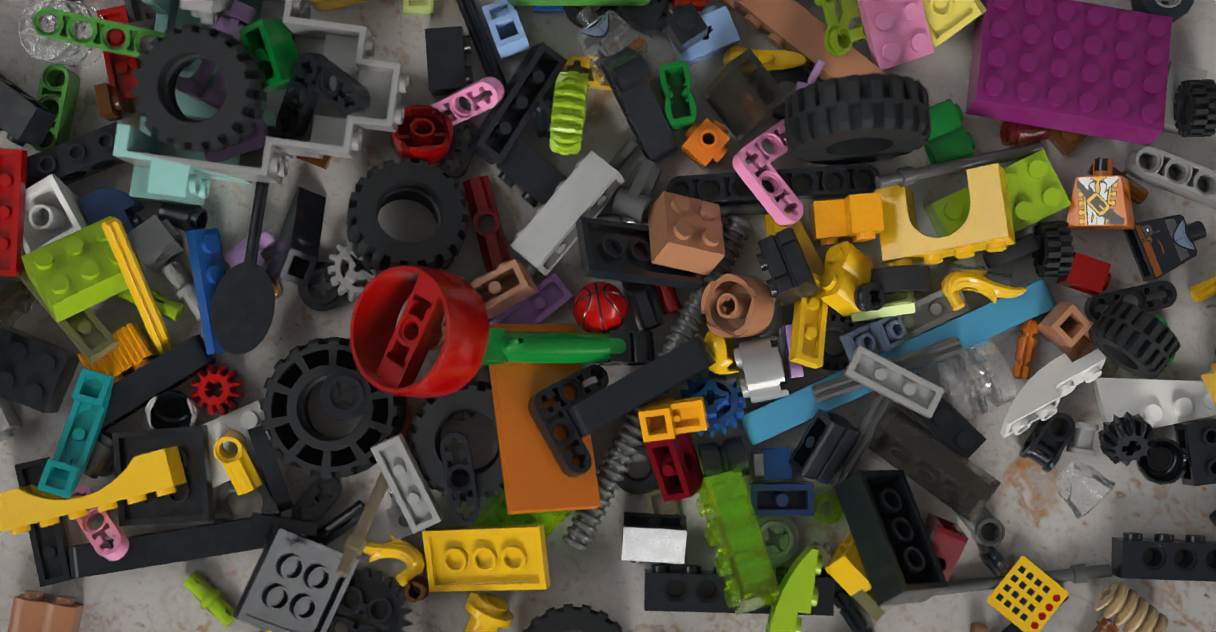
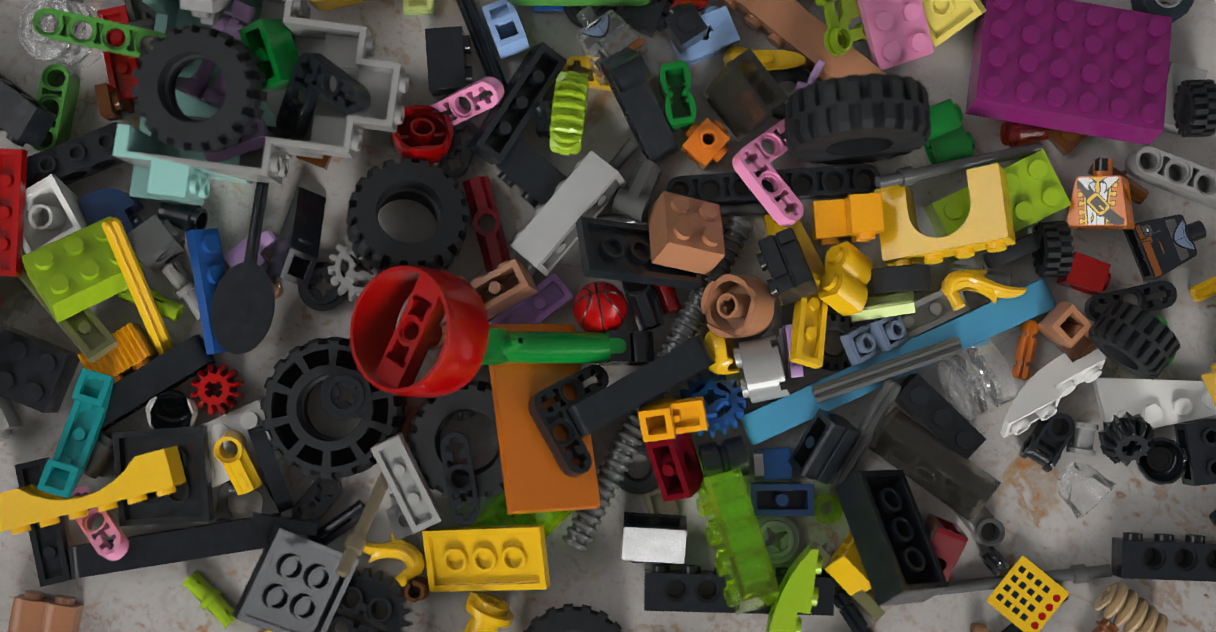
(869, 296): black bush -> none
(893, 382): light grey plate -> none

